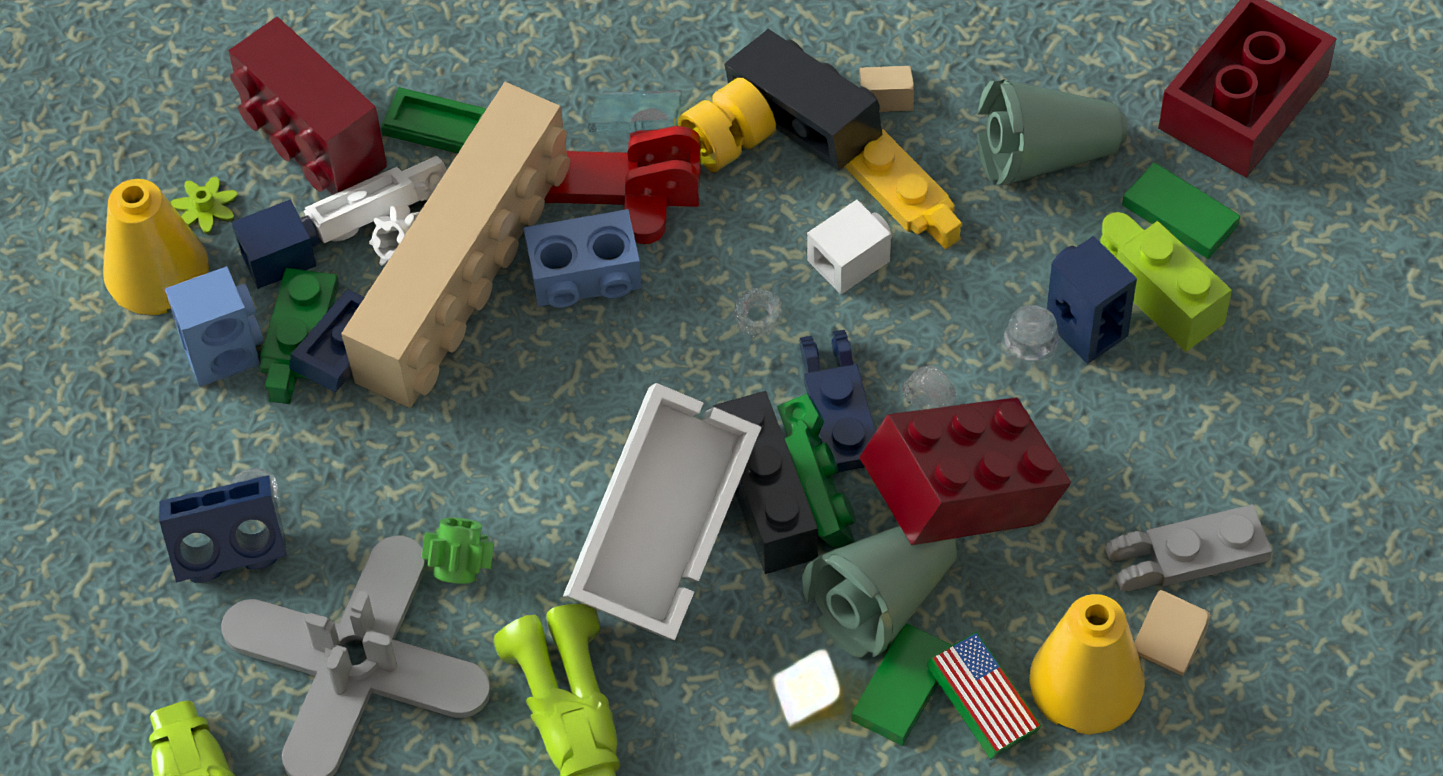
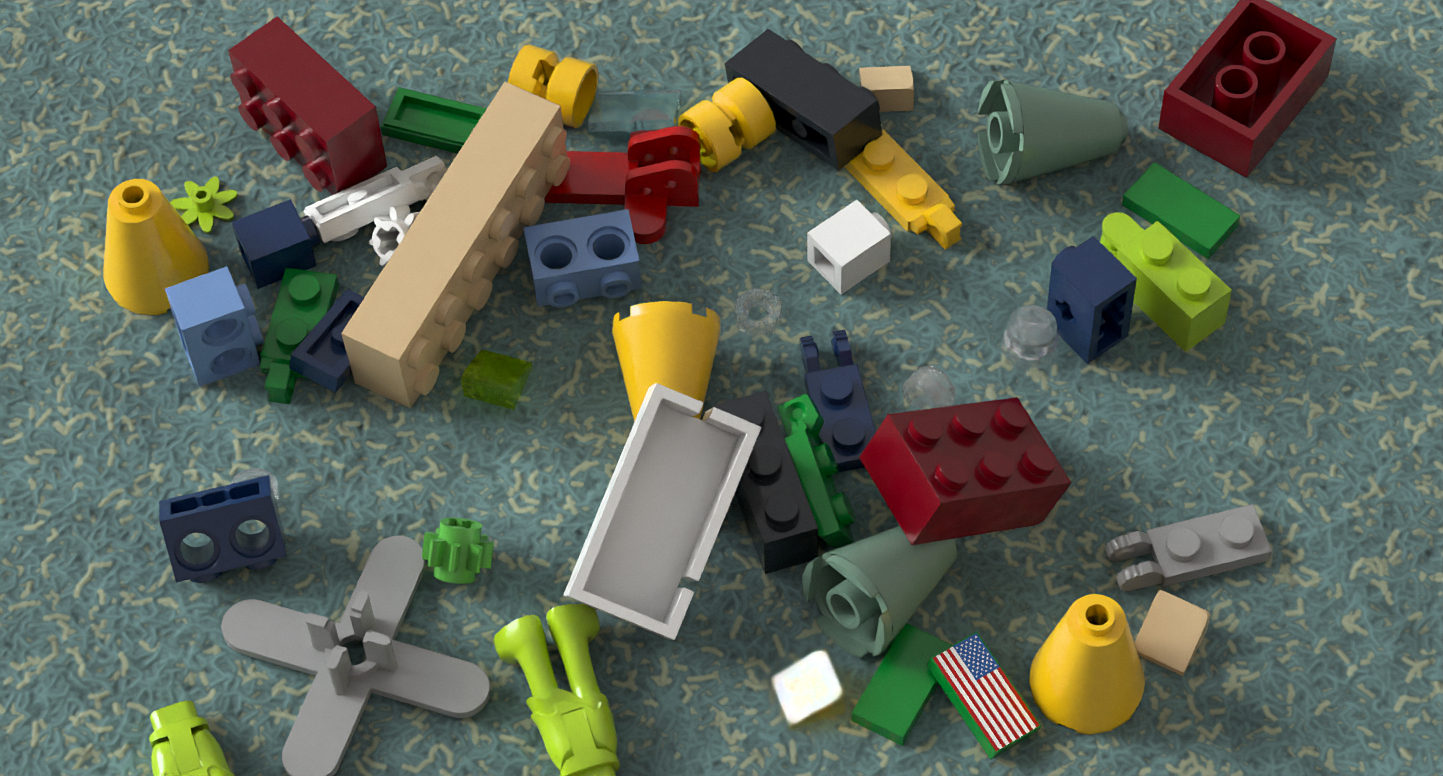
(495, 378): none -> clear neon green slope
(565, 83): none -> yellow wheel
(667, 347): none -> yellow cone

